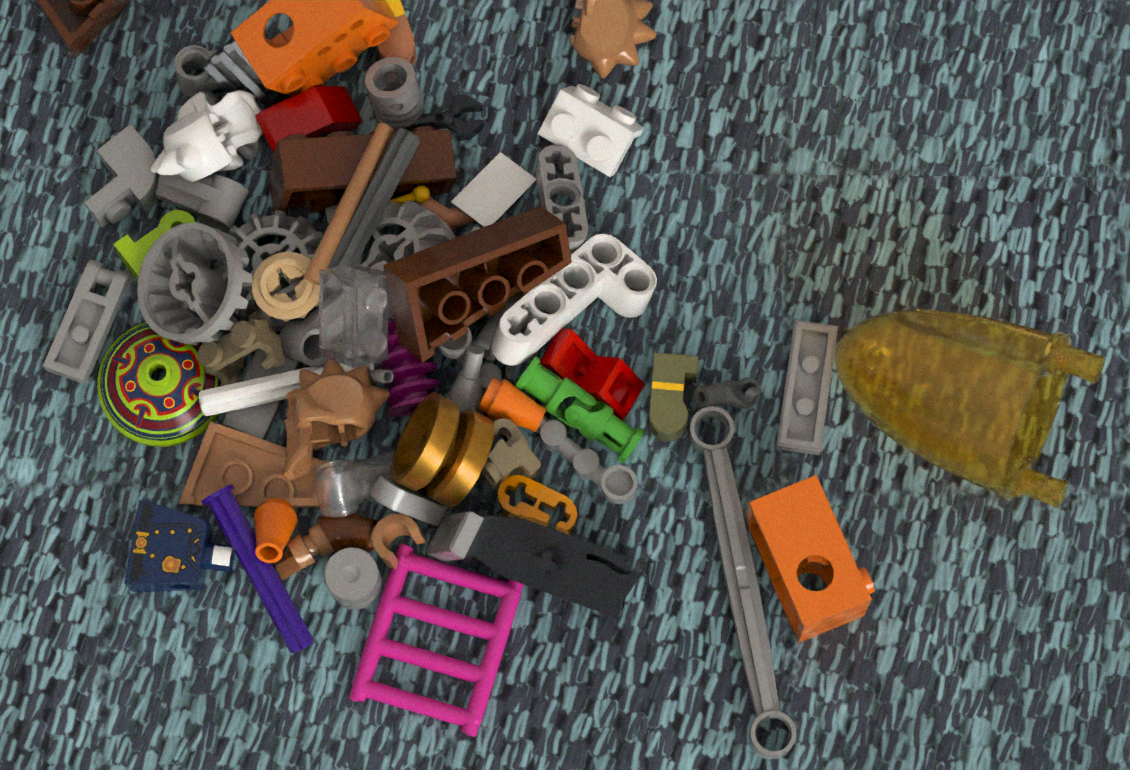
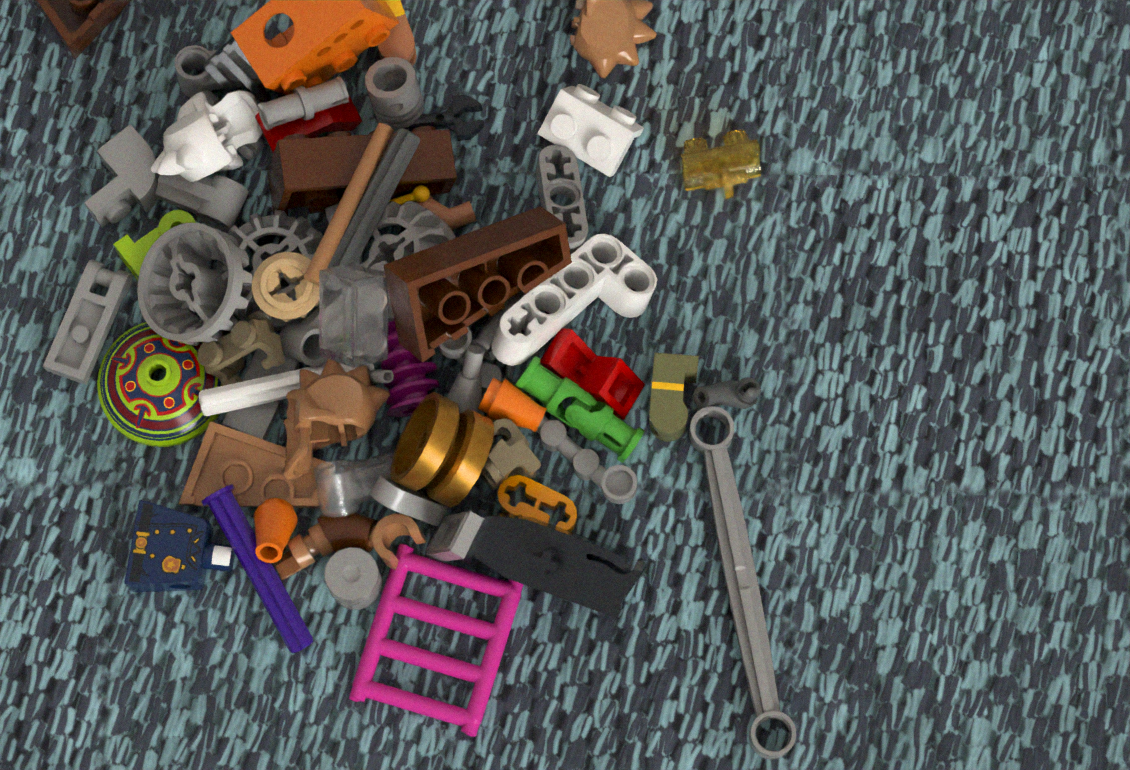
(303, 103): none -> light grey pin
(493, 190): white sticker -> none
(721, 165): none -> clear yellow hips
(801, 536): orange piece -> none
(807, 387): light grey tile -> none
(965, 392): clear yellow windscreen -> none

